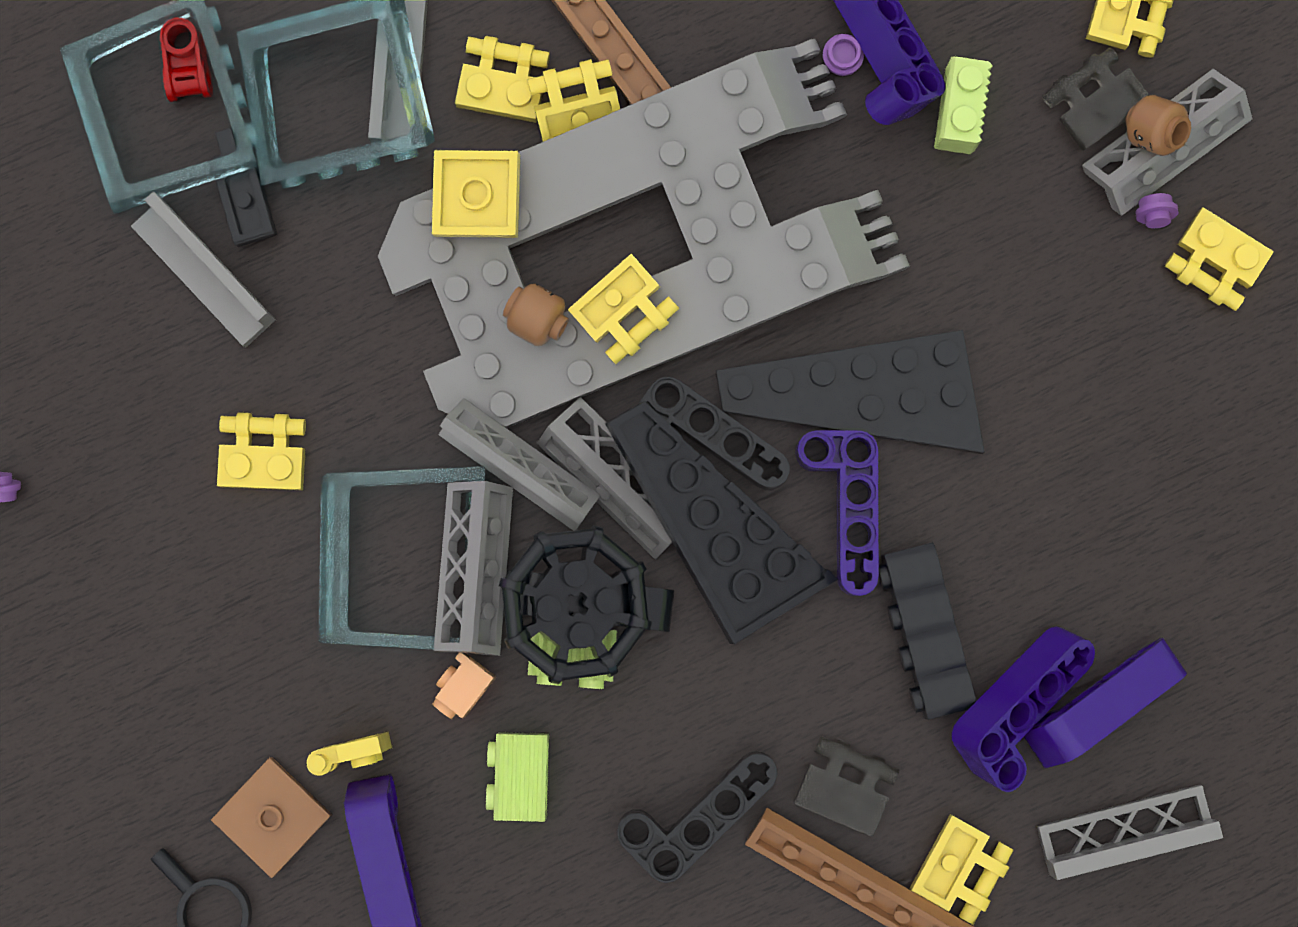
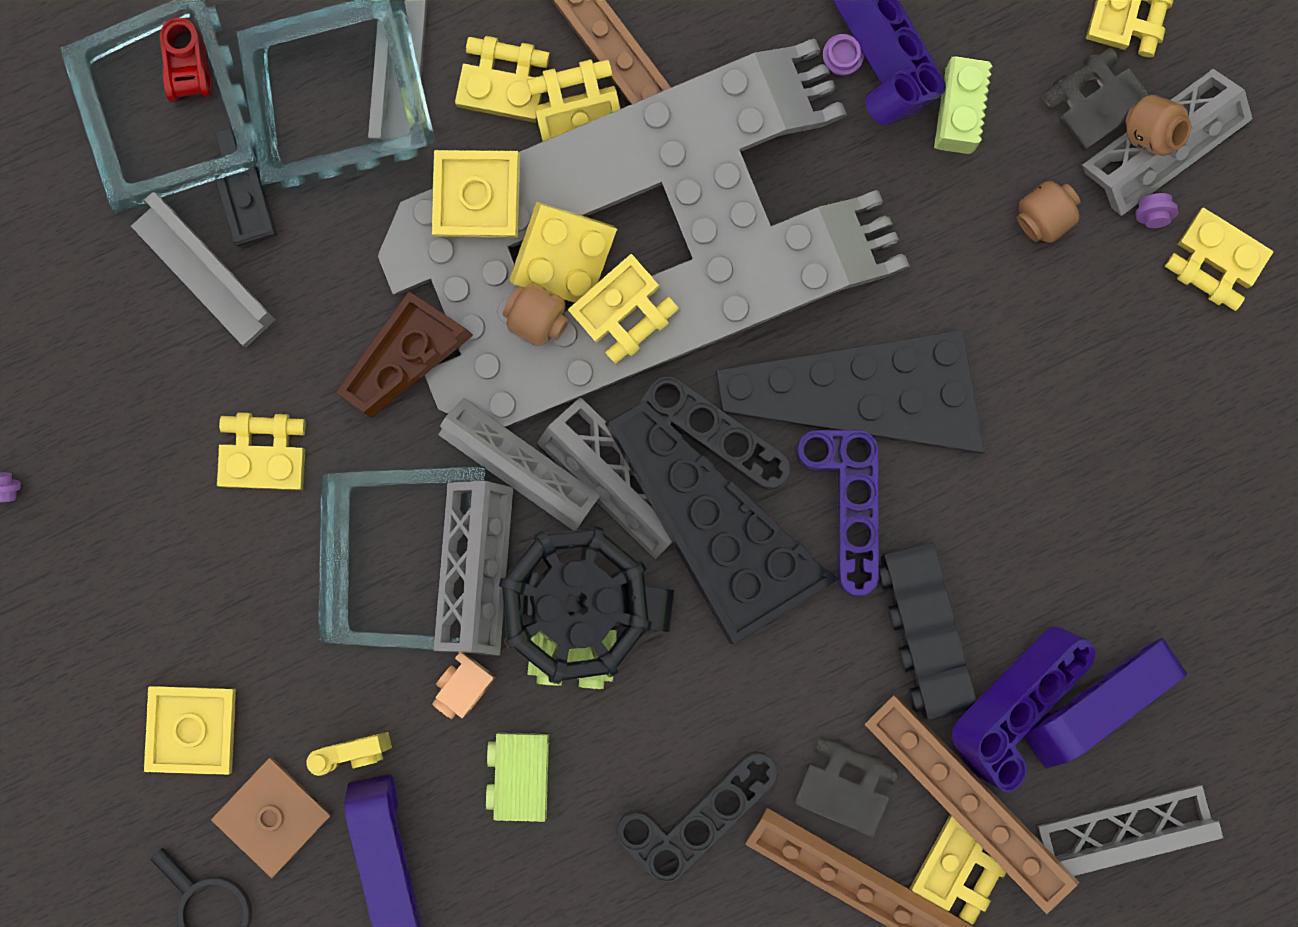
(190, 730): none -> light yellow plate
(401, 354): none -> reddish brown wing
(562, 252): none -> light yellow plate
(972, 803): none -> medium nougat plate
(1048, 211): none -> medium nougat head

